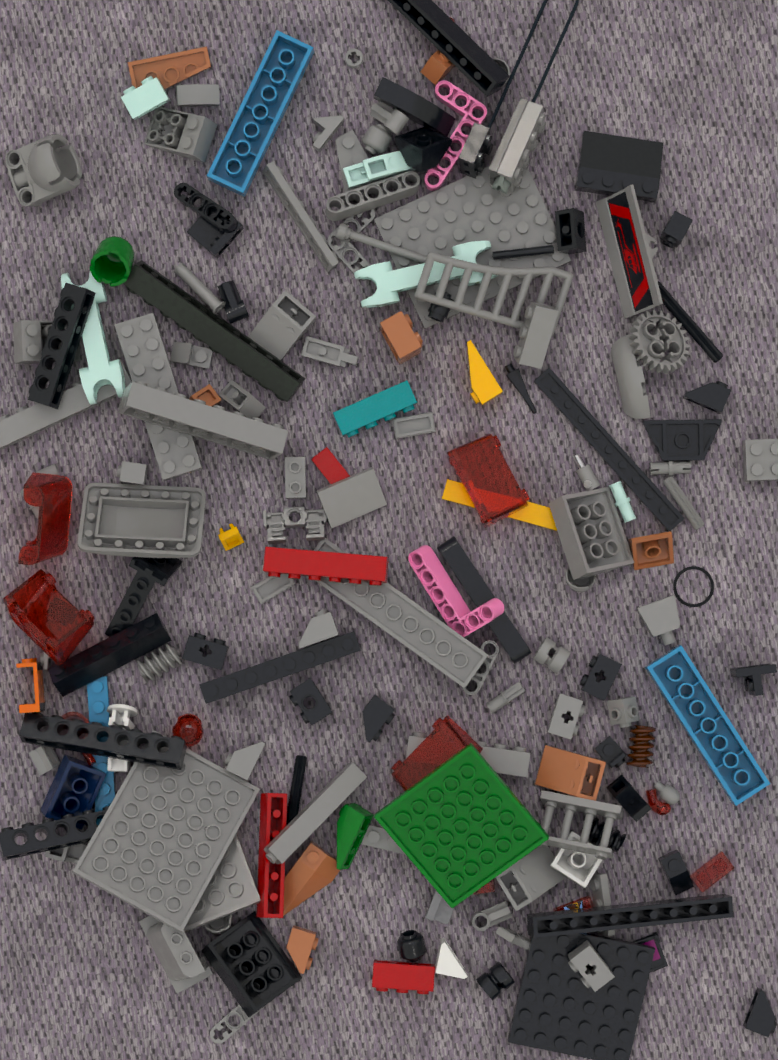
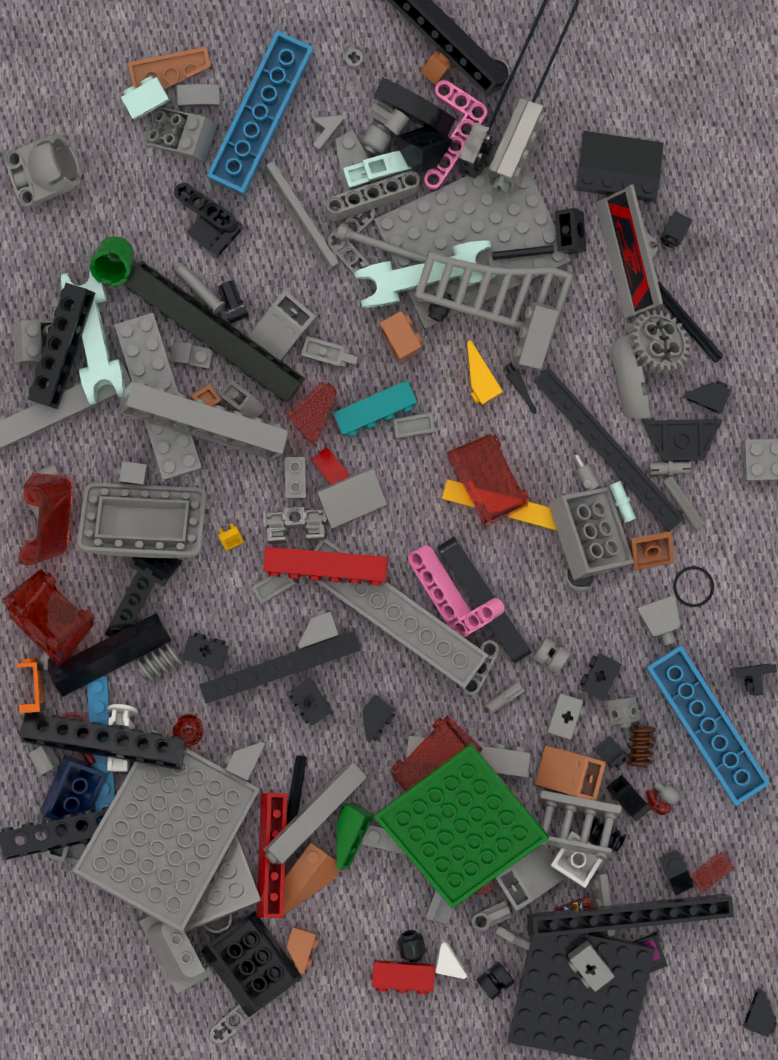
(314, 411): none -> clear red slope

